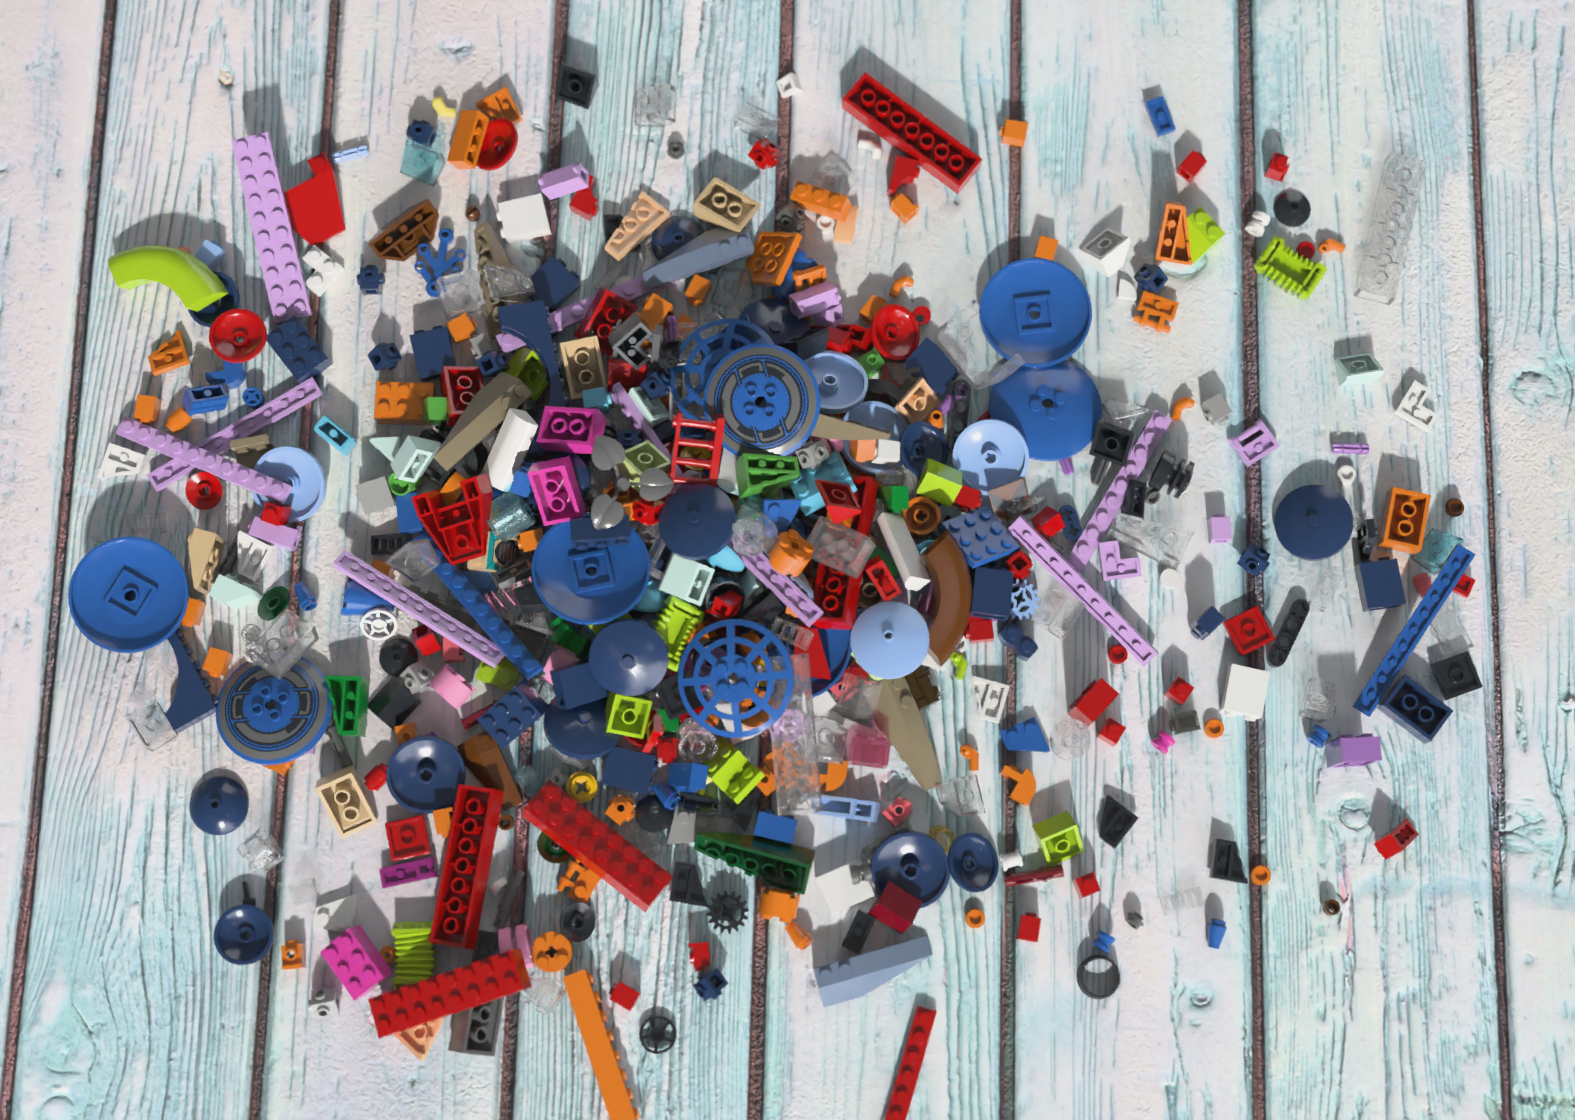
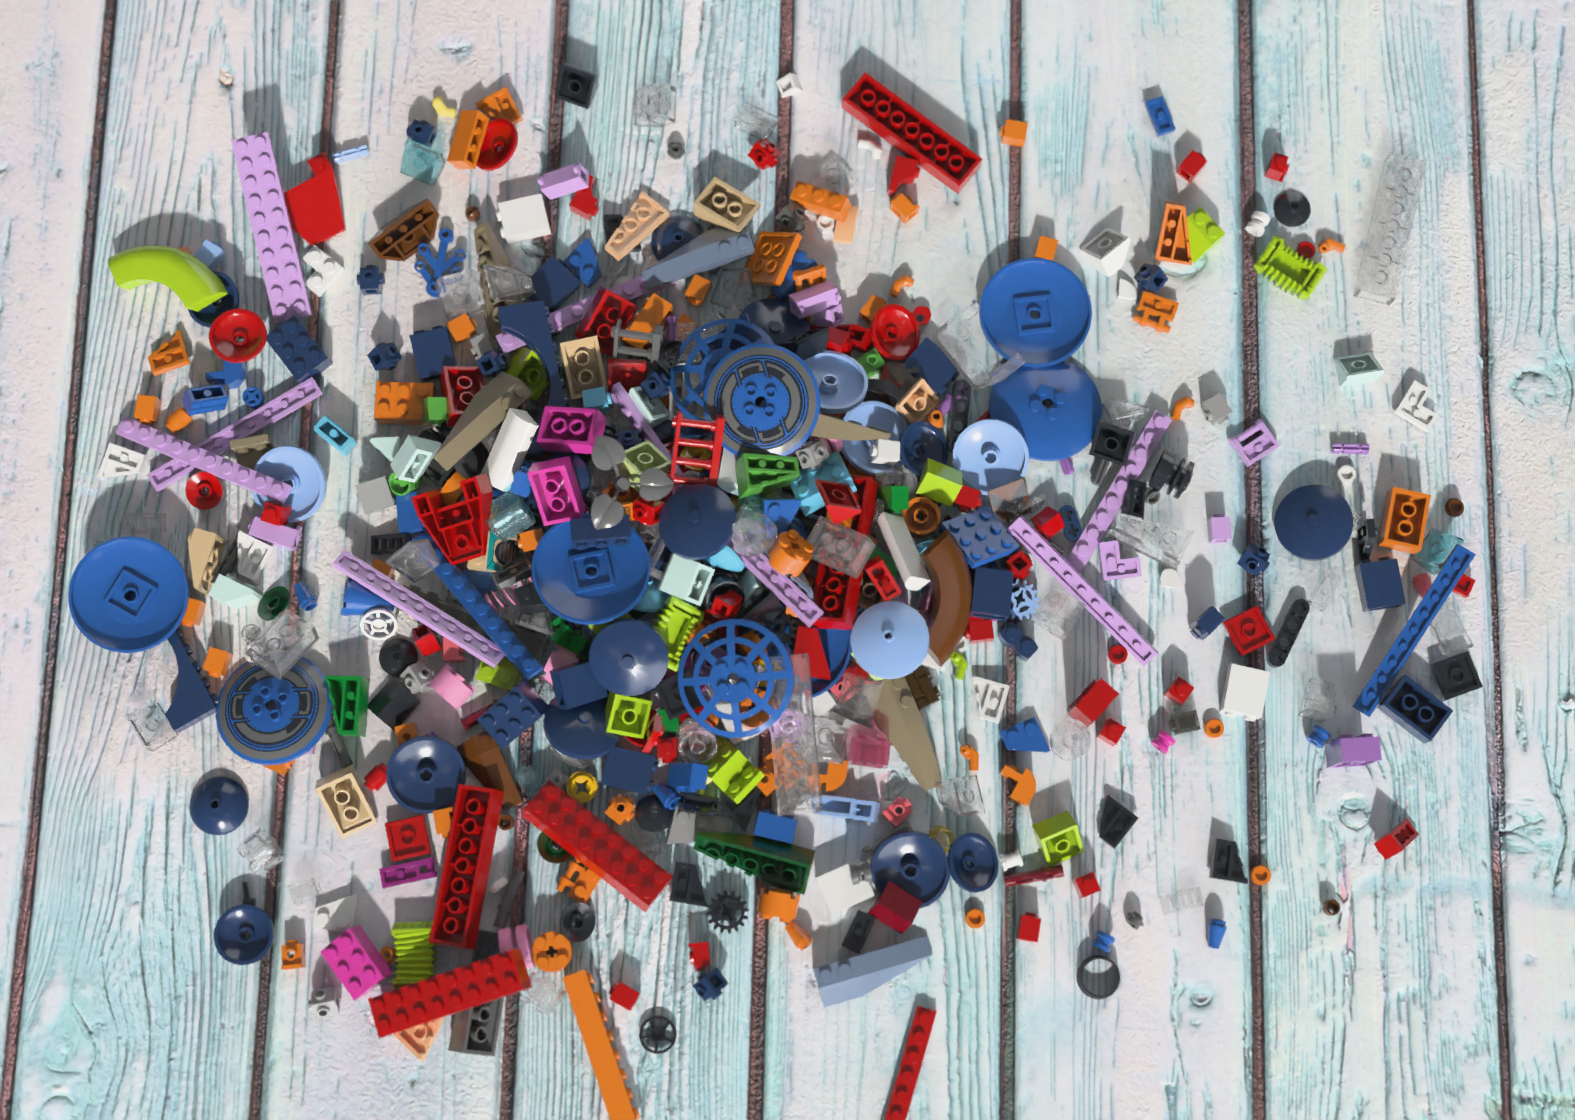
(584, 263): none -> blue wing
(628, 340): black brick -> none
(806, 639): clear slope -> none
(862, 450): orange brick -> none

